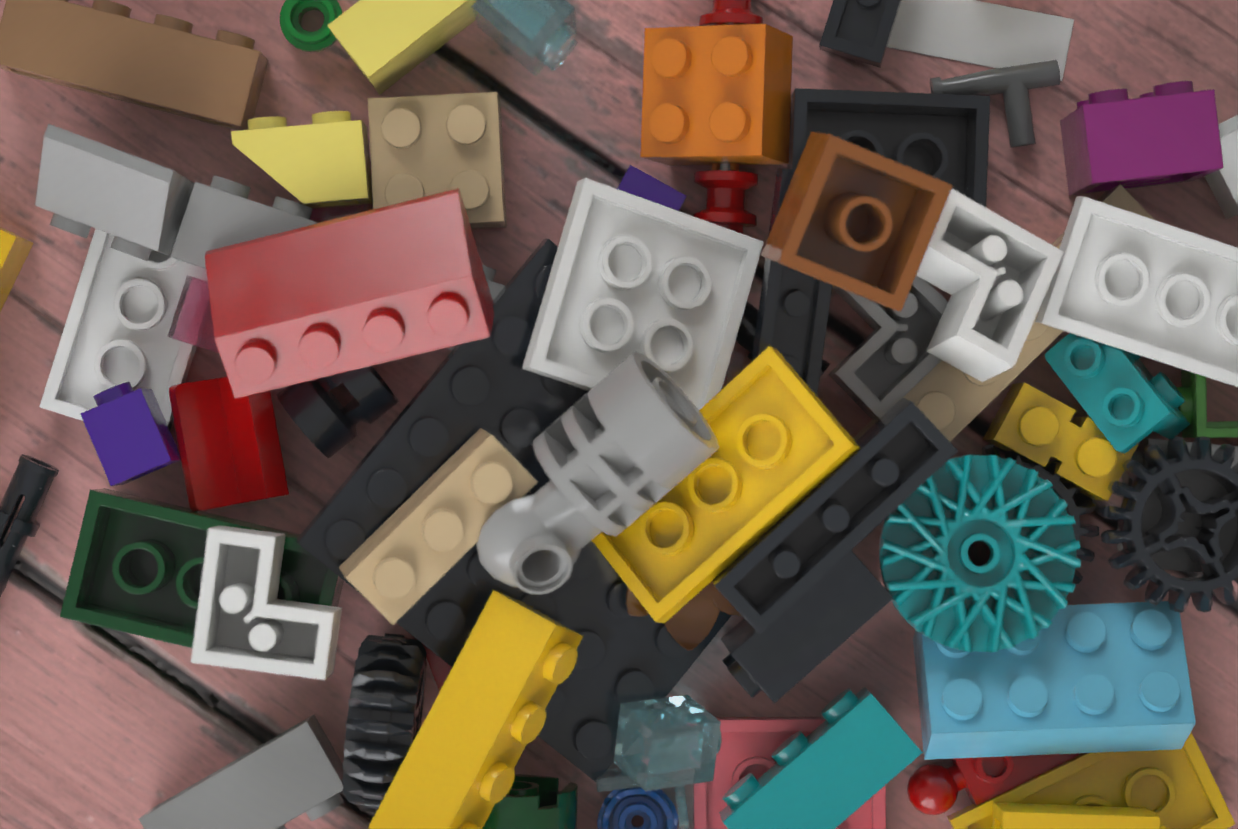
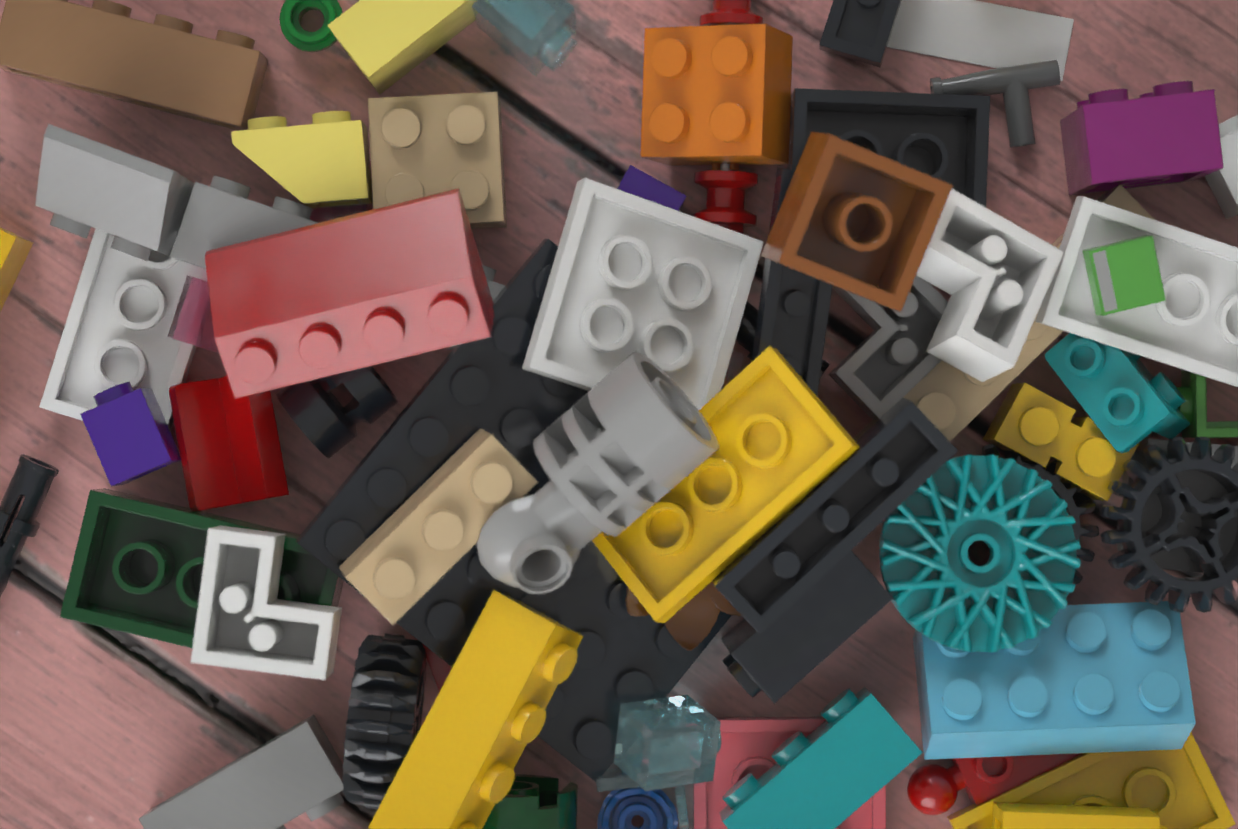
(1124, 275): none -> bright green tile

